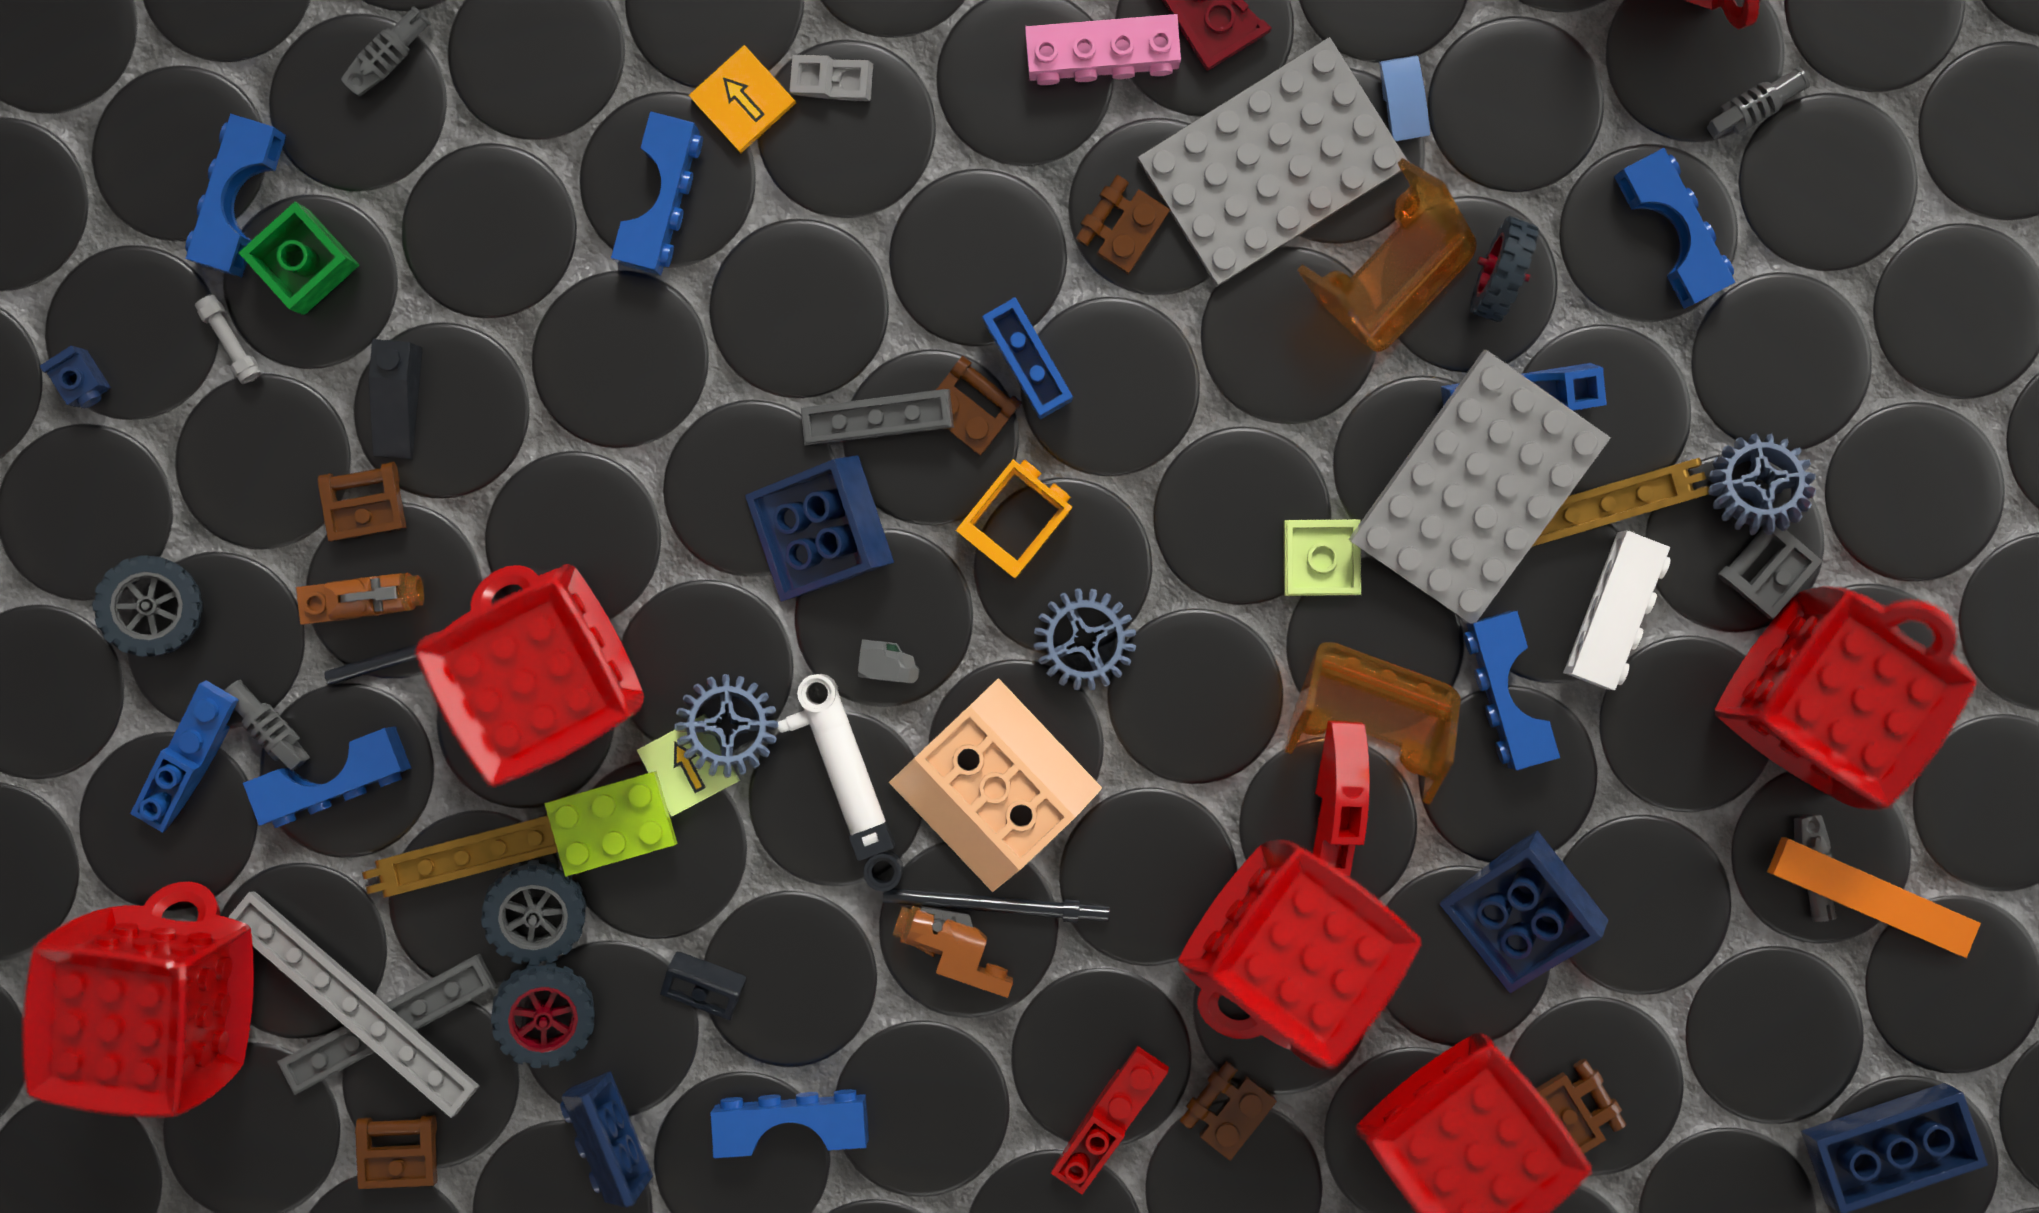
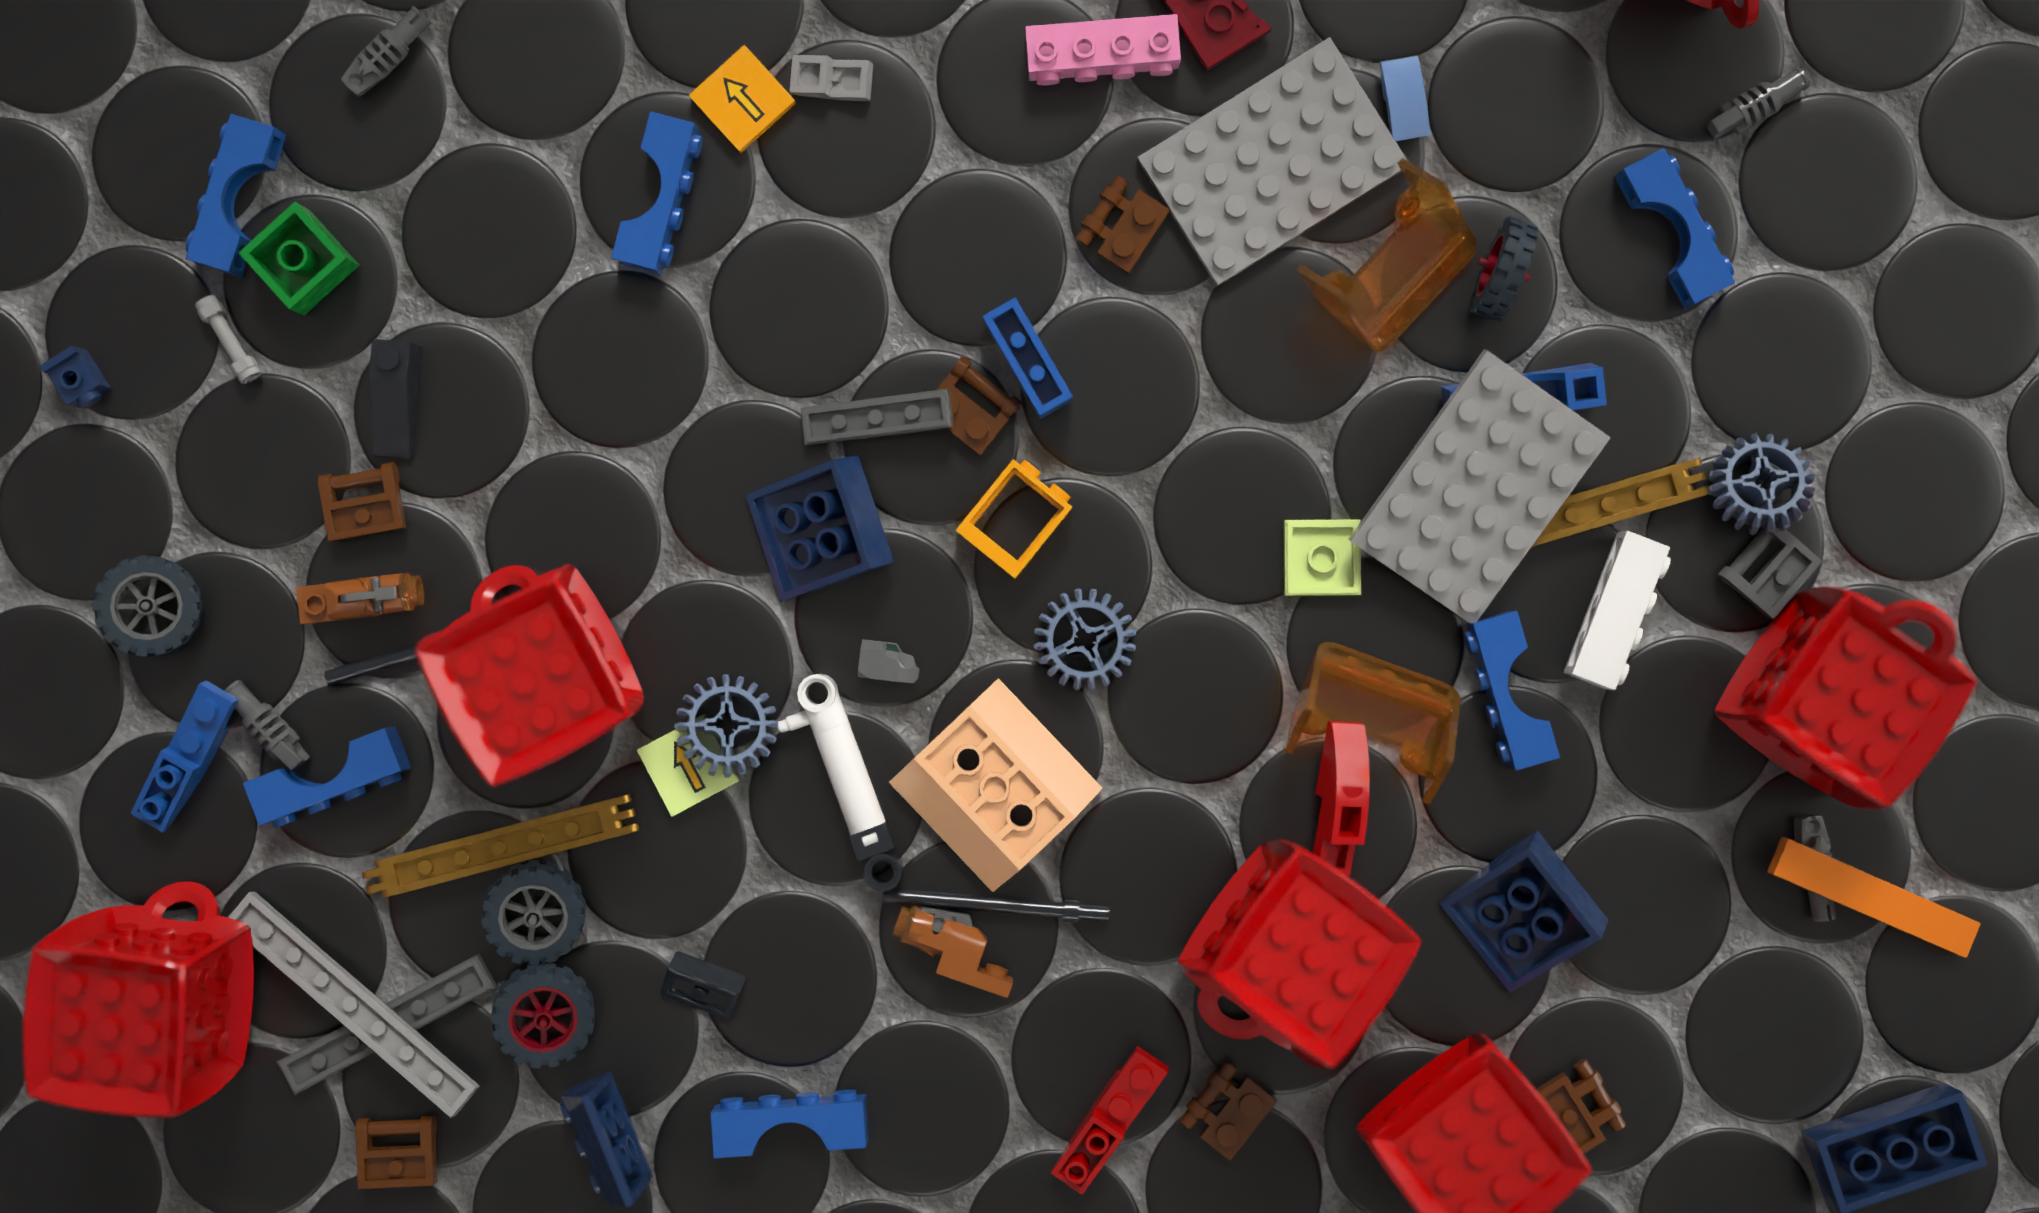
(611, 823): lime plate -> none

